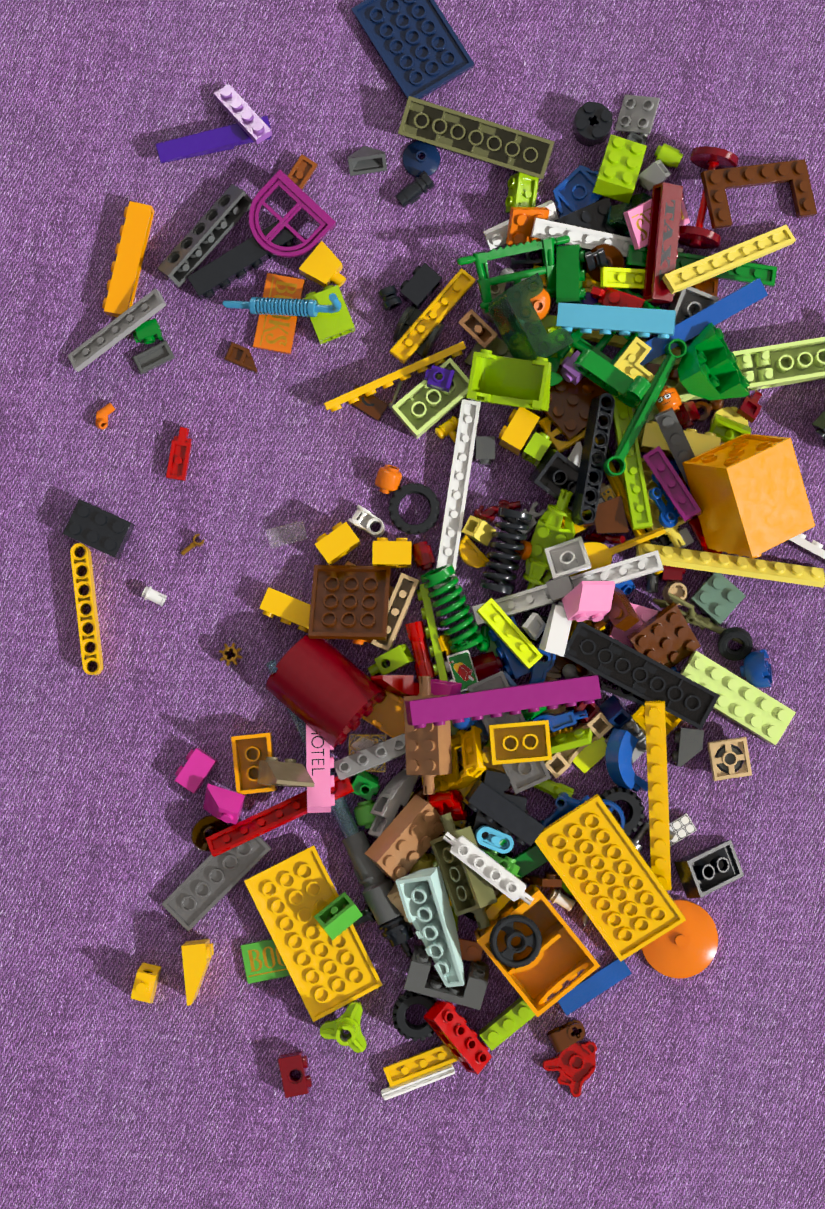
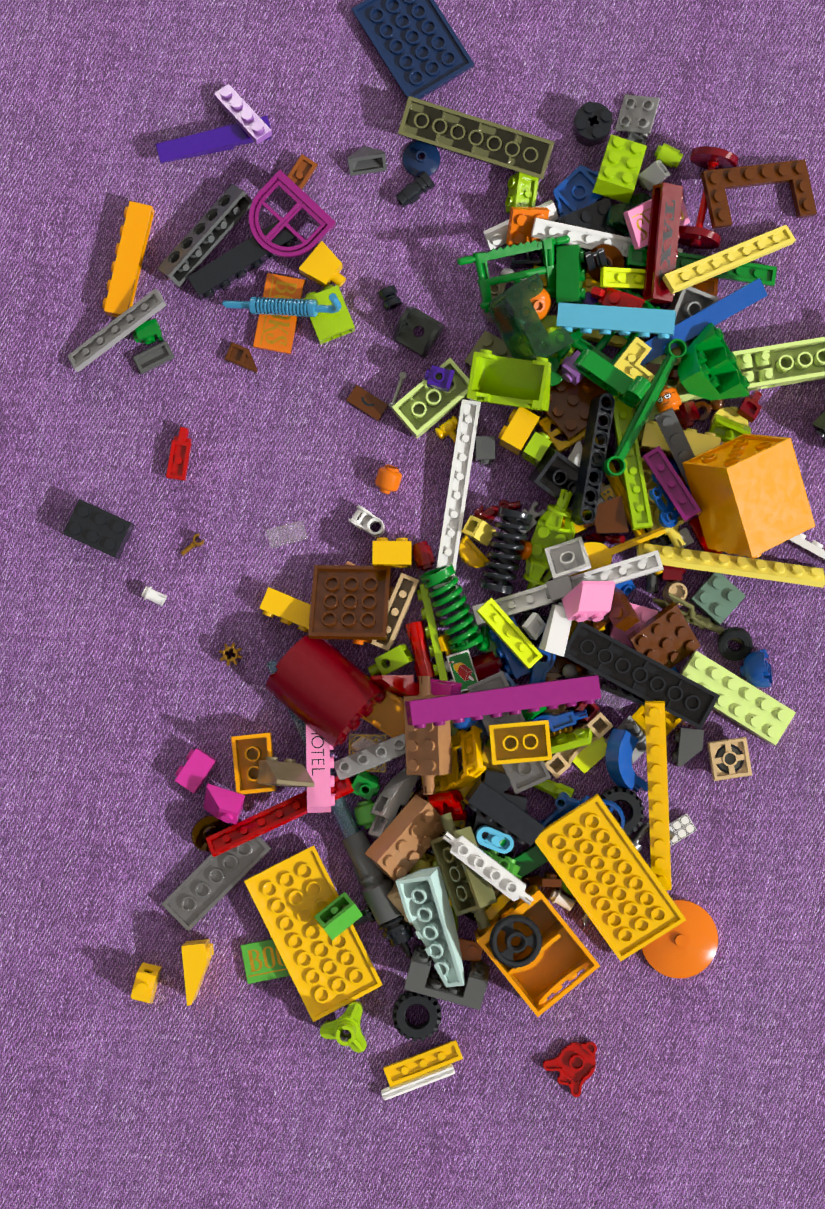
(81, 601): yellow beam -> none
(102, 416): orange arm -> none
(291, 1085): dark red brick -> none
(337, 543): yellow brick -> none
(387, 381): yellow plate -> none
(417, 489): black tyre -> none
(420, 286): black brick -> none
(432, 316): yellow tile -> none
(458, 1036): red brick -> none
(478, 329): medium nougat slope -> none
(506, 1023): lime brick -> none
(564, 1036): reddish brown piece -> none
(594, 985): blue tile -> none
(615, 711): dark blue brick -> none
(708, 869): black slope -> none

